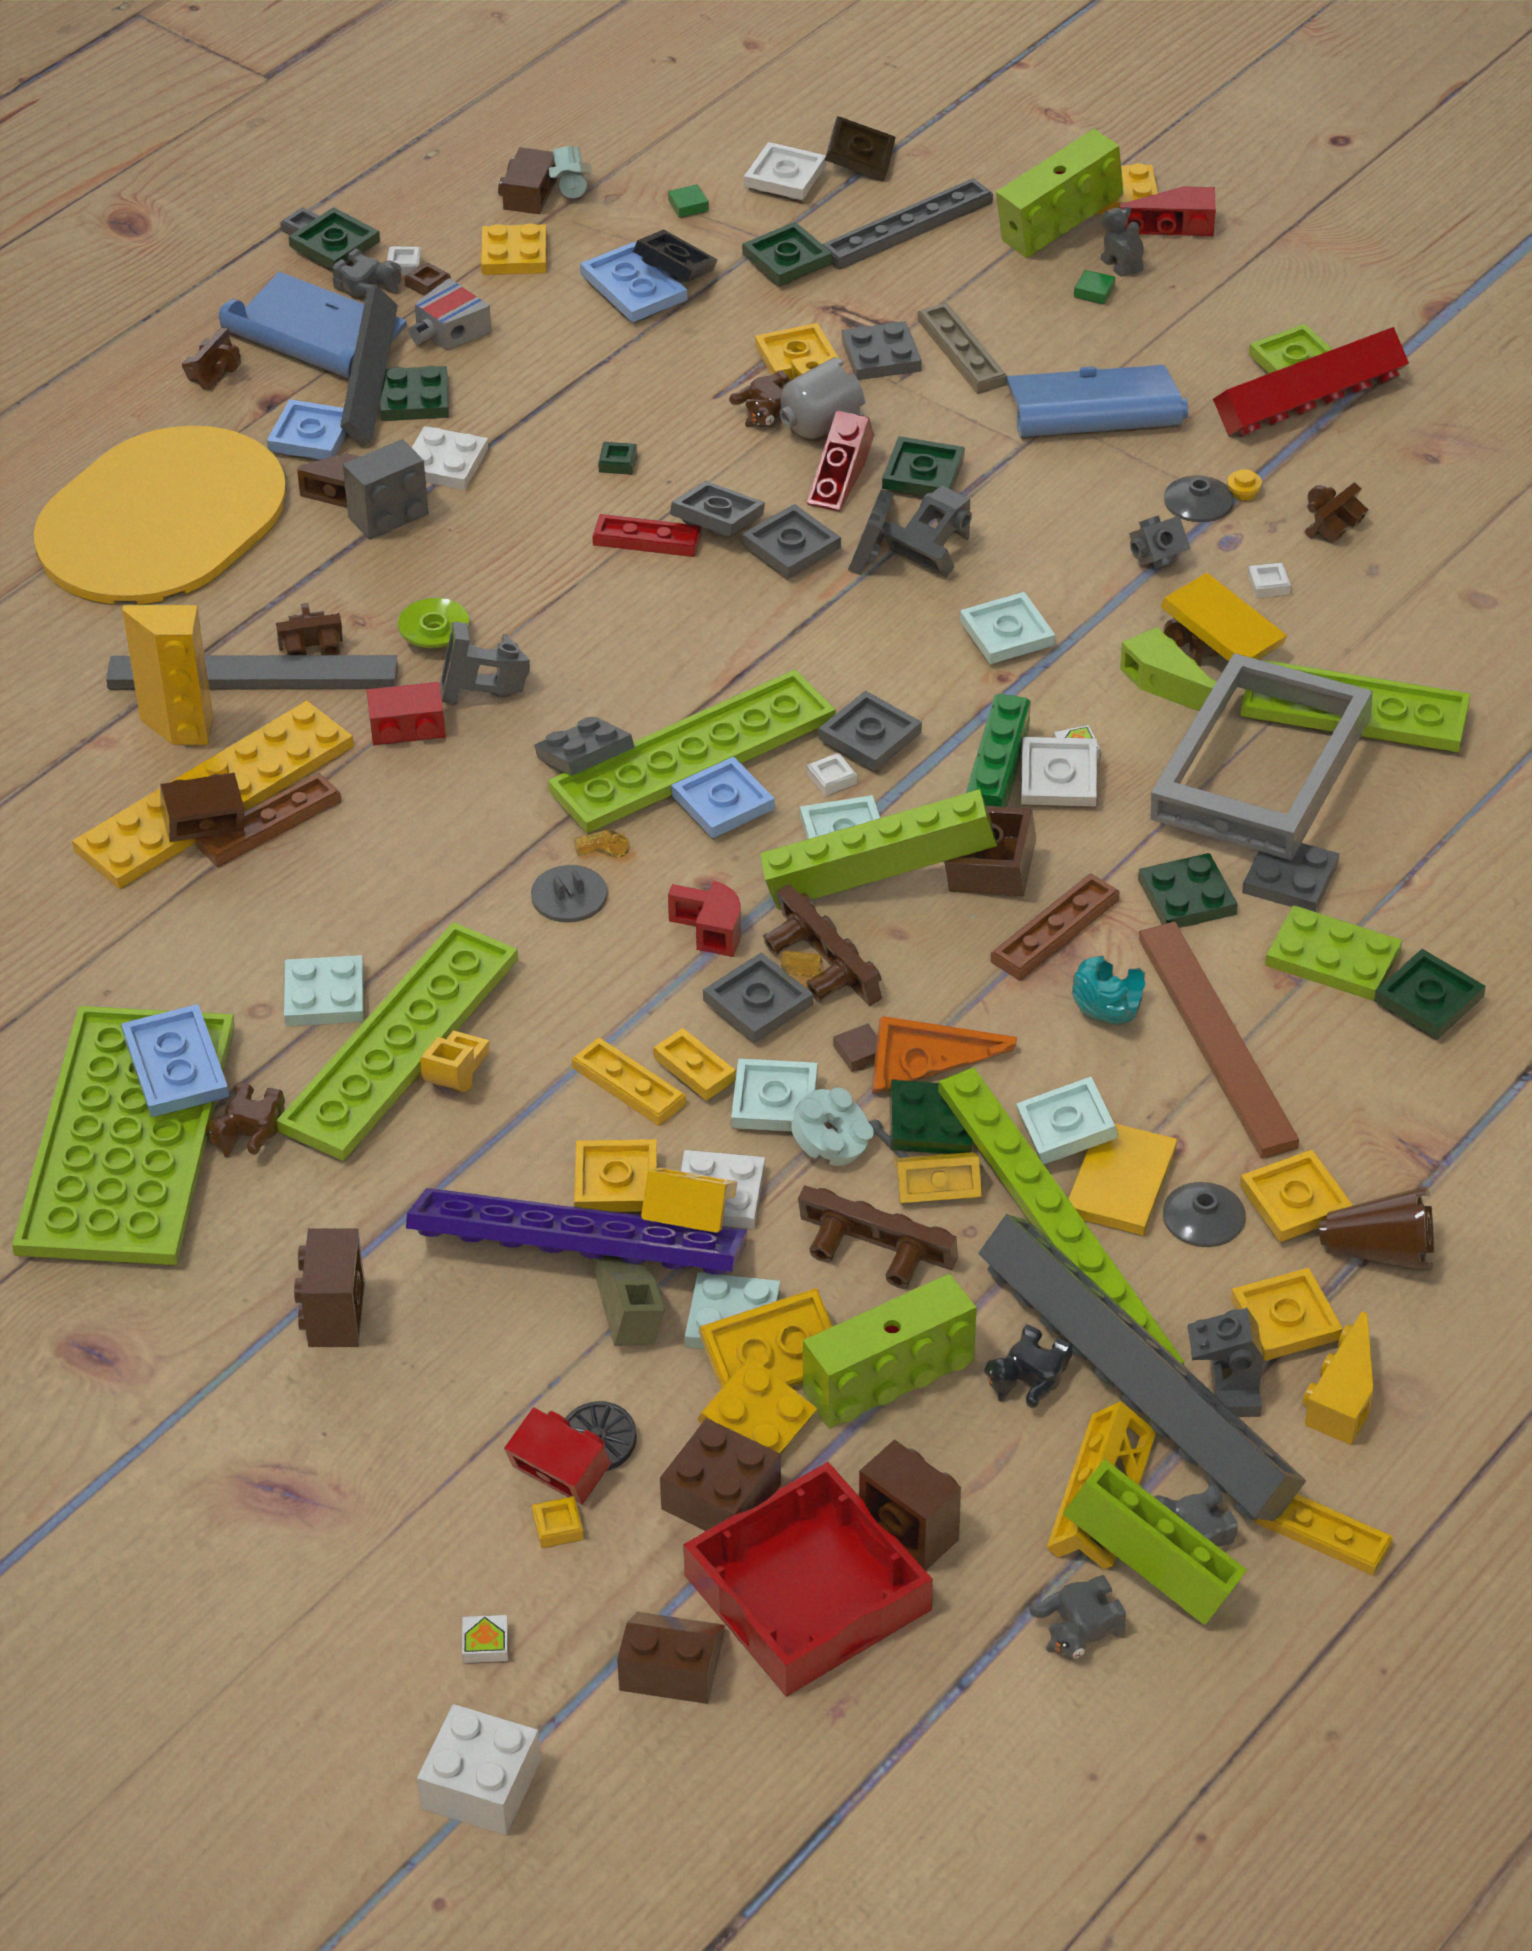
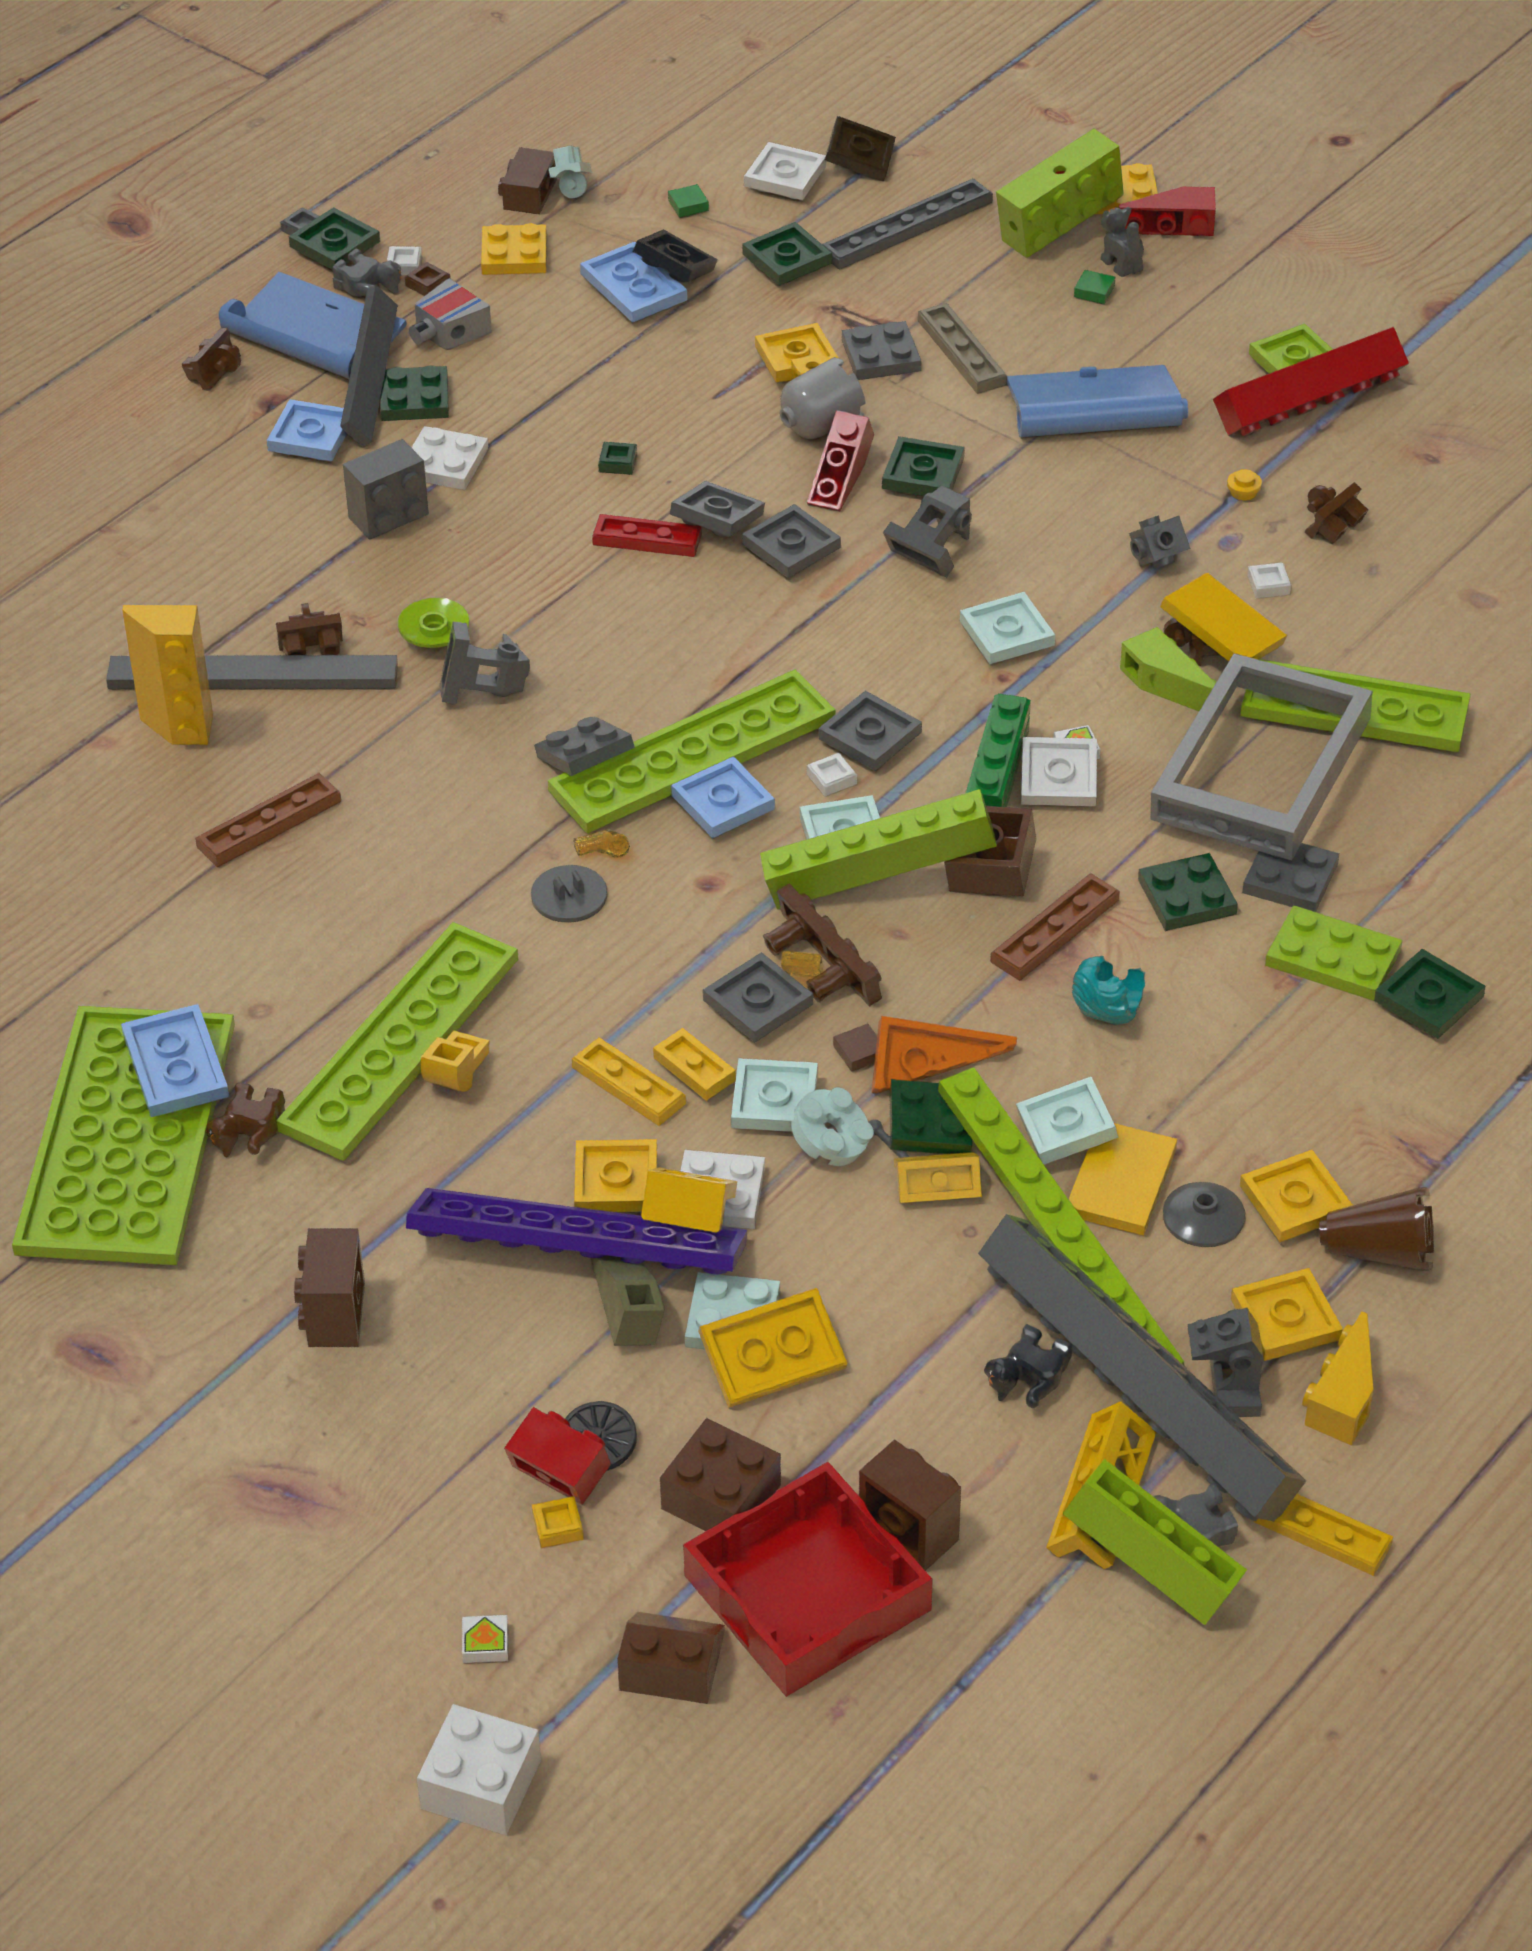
(160, 514): yellow tile -> none
(202, 807): reddish brown brick -> none
(263, 766): yellow plate -> none
(324, 479): reddish brown slope -> none
(324, 990): light aqua plate -> none
(406, 713): red brick -> none
(713, 914): red brick -> none
(759, 1407): yellow plate -> none
(764, 399): reddish brown animal -> none
(862, 1221): reddish brown plate -> none
(867, 548): dark grey wing -> none
(889, 1350): lime brick -> none
(1085, 1616): dark grey animal -> none
(1198, 498): dark grey dish -> none
(1219, 1040): dark orange tile -> none

